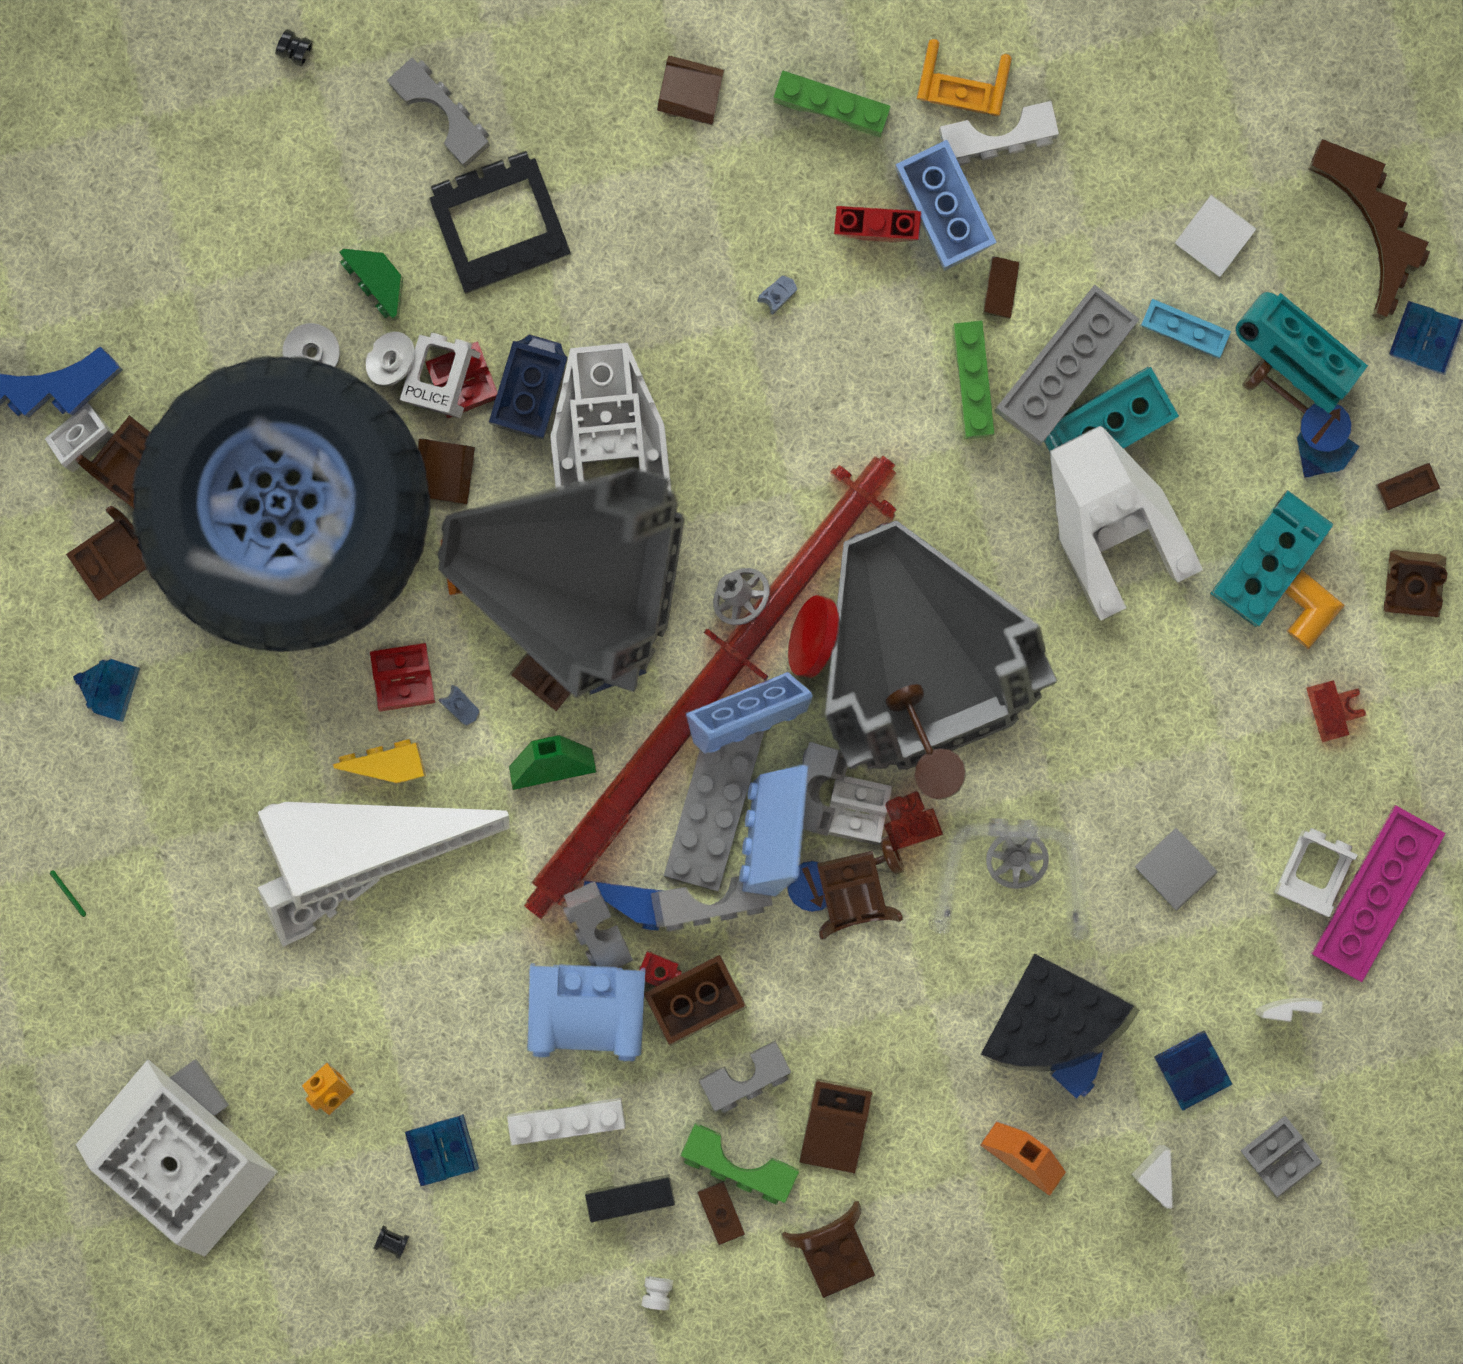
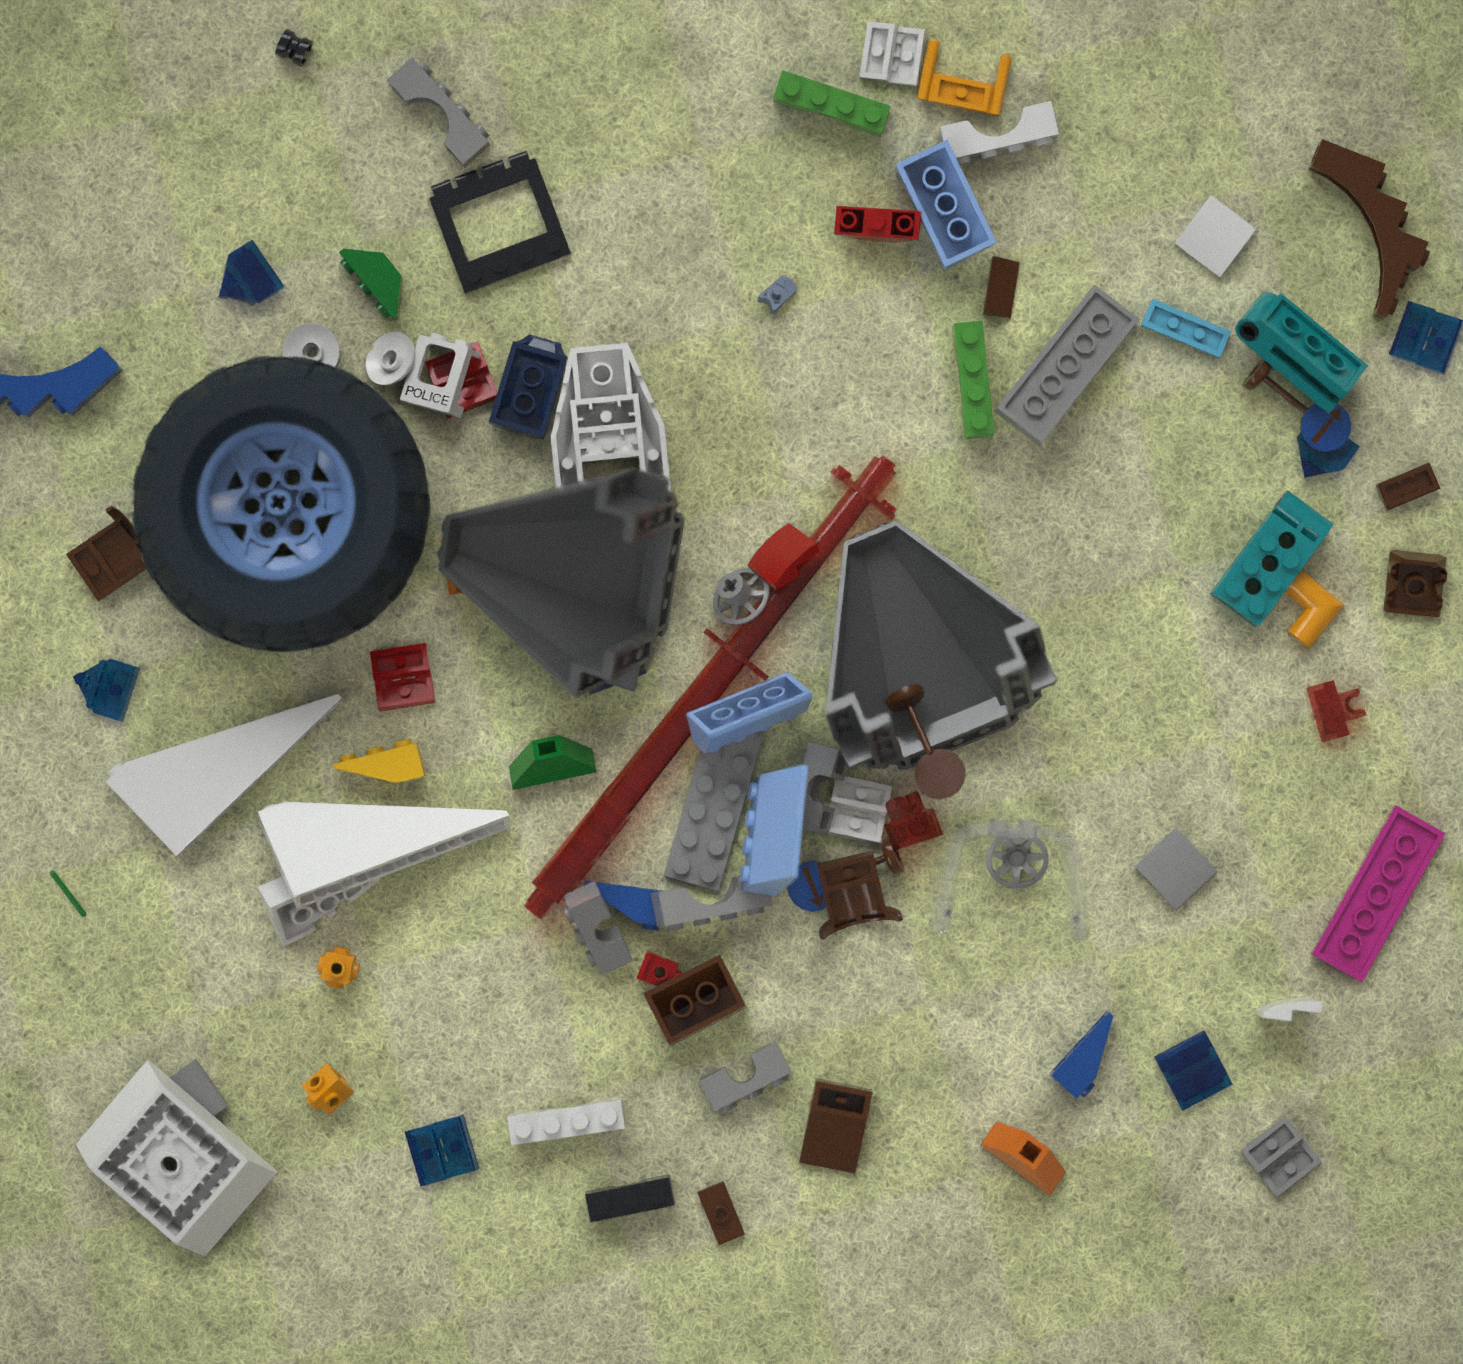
(80, 434): white slope -> none
(118, 460): reddish brown piece -> none
(196, 782): none -> white slope
(249, 276): none -> clear blue slope
(324, 539): clear windscreen -> none
(349, 971): none -> light orange brick
(391, 1242): black bush -> none
(447, 469): reddish brown slope -> none
(460, 706): sand blue piece -> none
(540, 682): reddish brown slope -> none
(585, 1009): light blue piece -> none
(657, 1293): white wheel -> none
(690, 90): reddish brown slope -> none
(771, 1179): bright green arch -> none
(781, 554): none -> red slope
(813, 636): red piece -> none
(834, 1253): reddish brown piece -> none
(880, 54): none -> white slope
(1056, 1020): black brick -> none
(1105, 501): white wedge -> none
(1119, 399): teal hinge -> none
(1156, 1175): white slope -> none
(1304, 893): white window -> none

